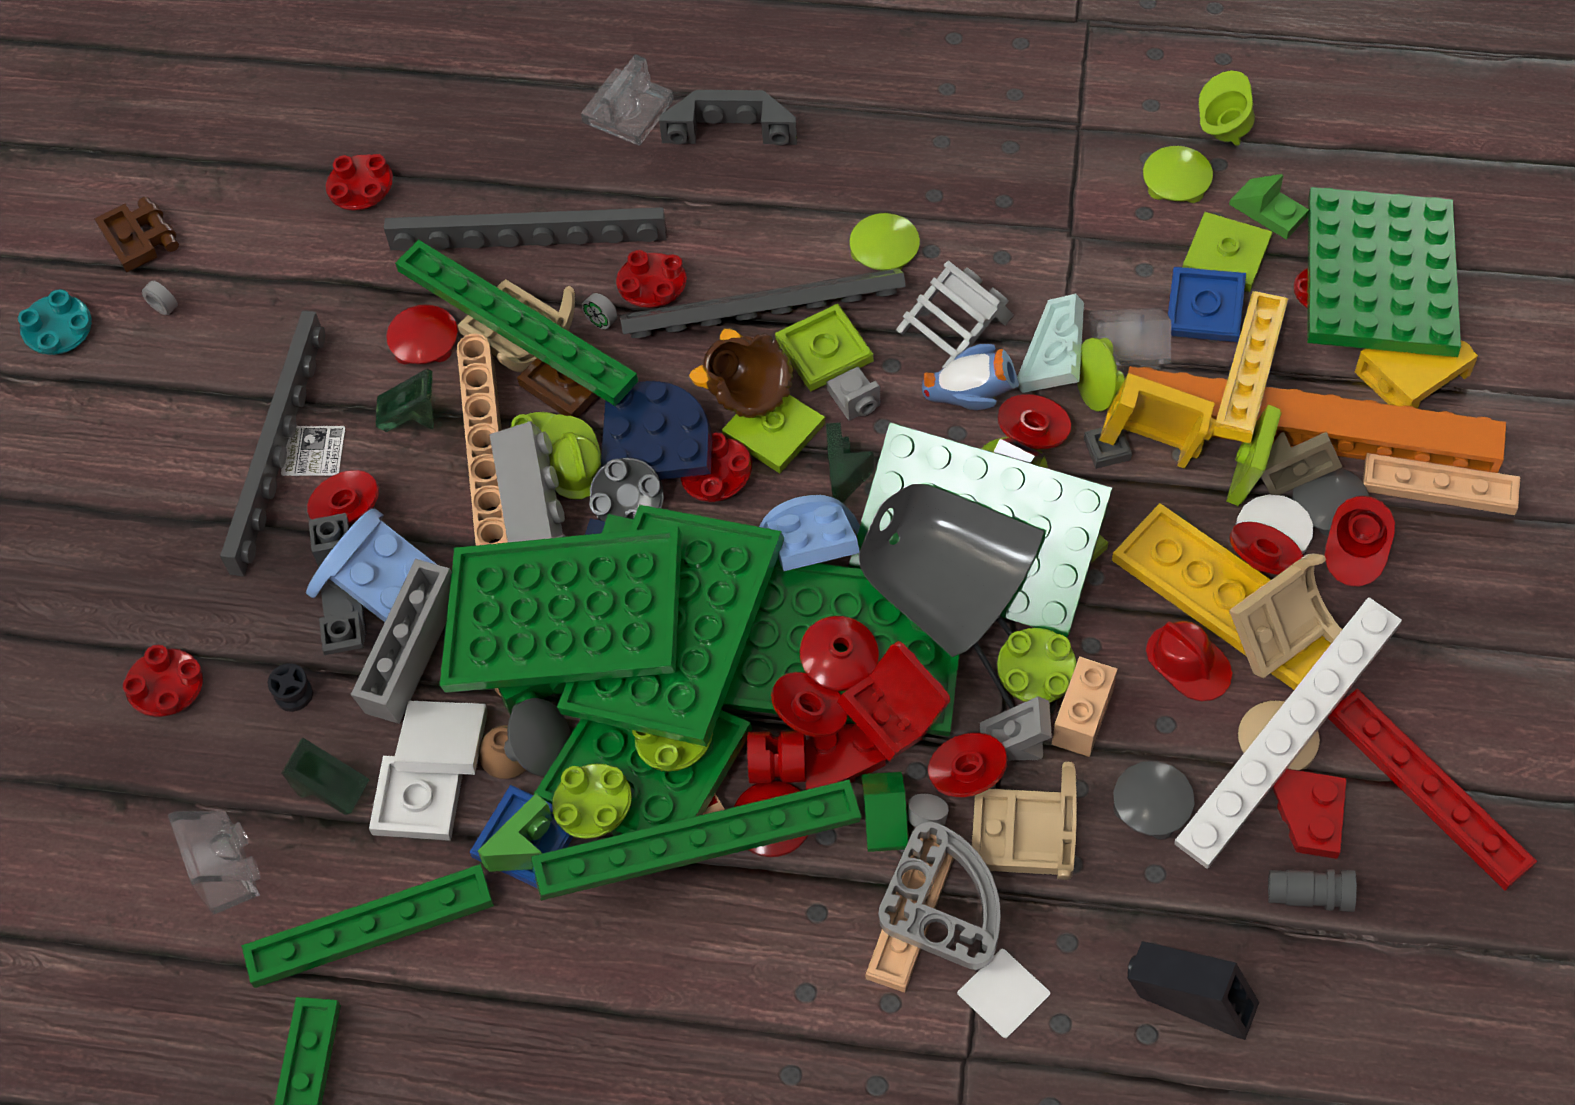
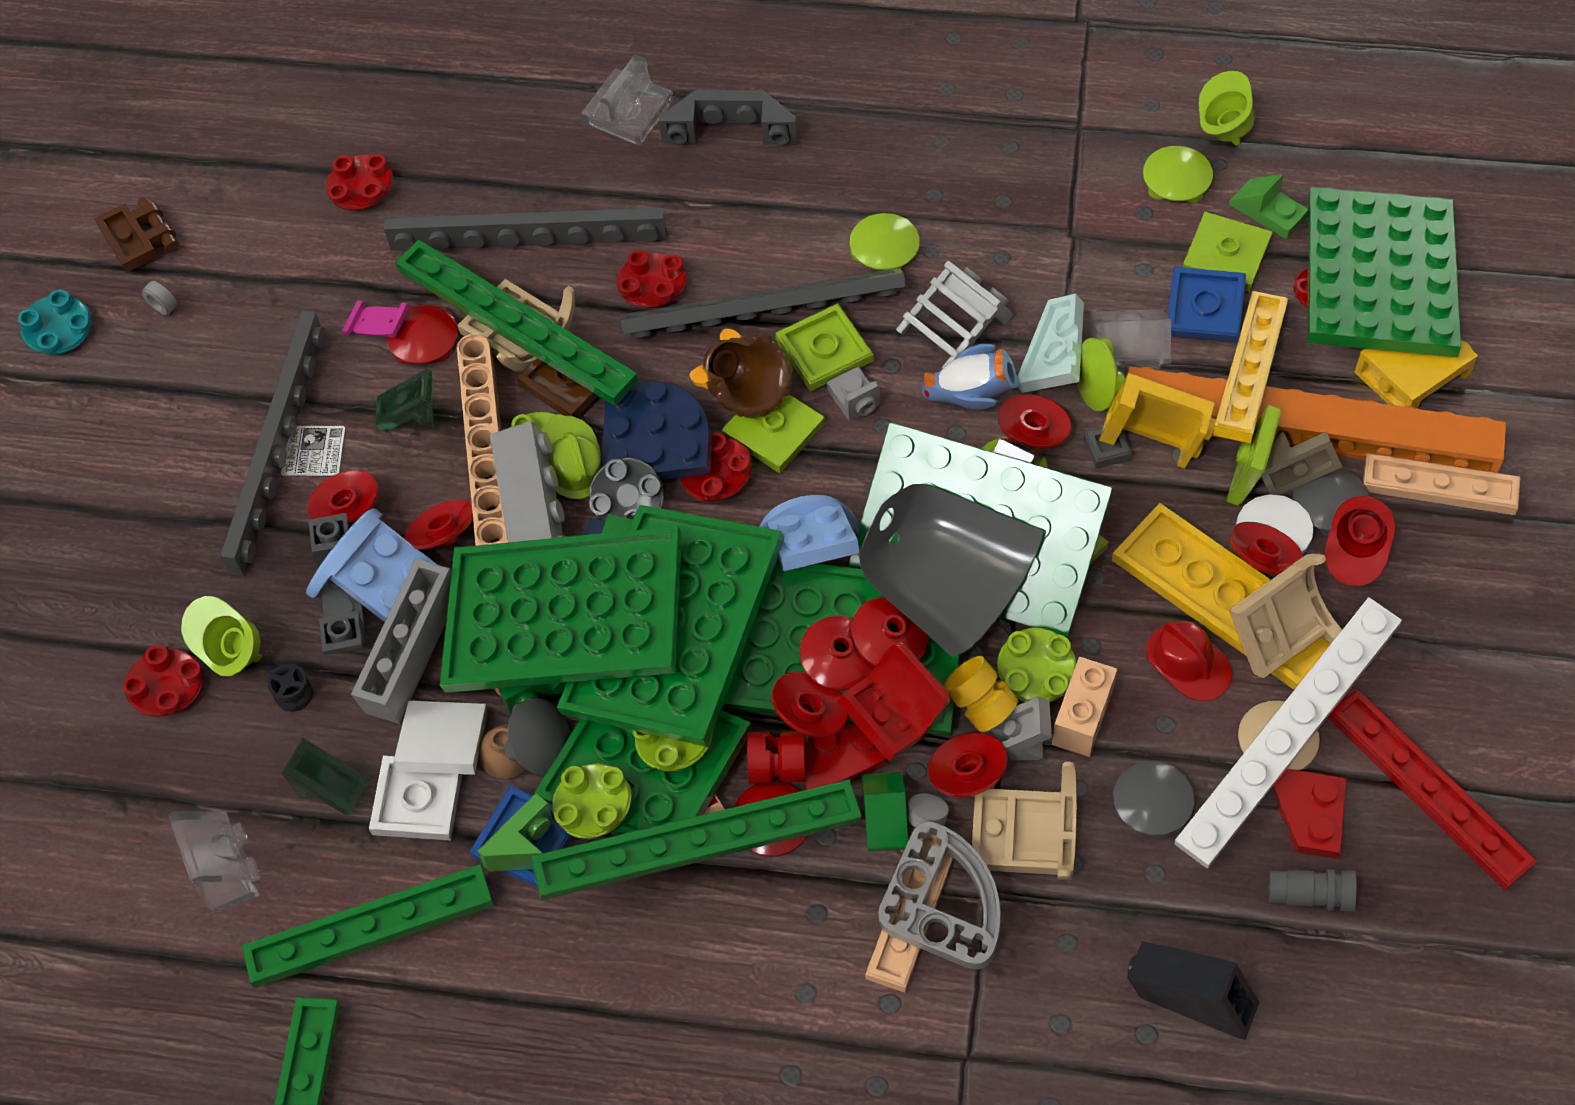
(220, 636): none -> lime piece
(375, 320): none -> dark pink piece
(440, 525): none -> red dish
(599, 311): light grey tile -> none
(845, 468): clear green slope -> none
(874, 638): none -> red dish
(976, 688): none -> yellow wheel
(1003, 993): white sticker -> none

